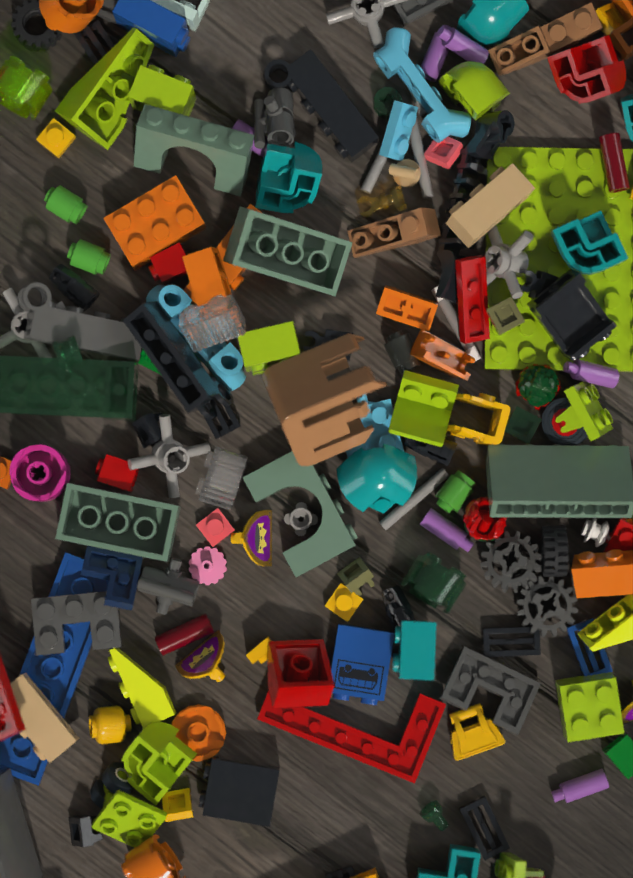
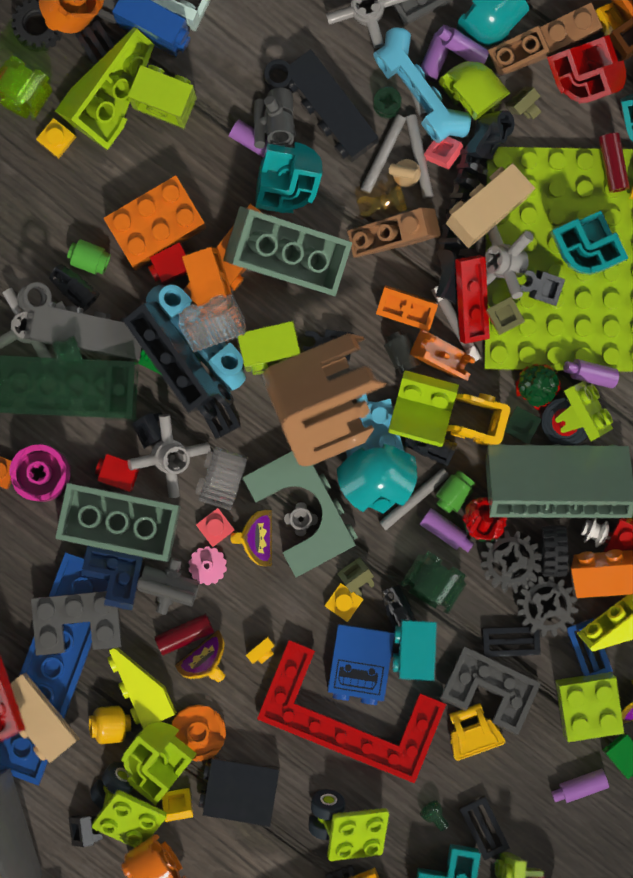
(65, 204): bright green brick -> none
(225, 147): sand green arch -> none
(299, 673): red slope -> none
(348, 833): none -> lime plate
(398, 130): medium azure plate -> none
(524, 103): none -> olive tile
(571, 315): black panel -> none

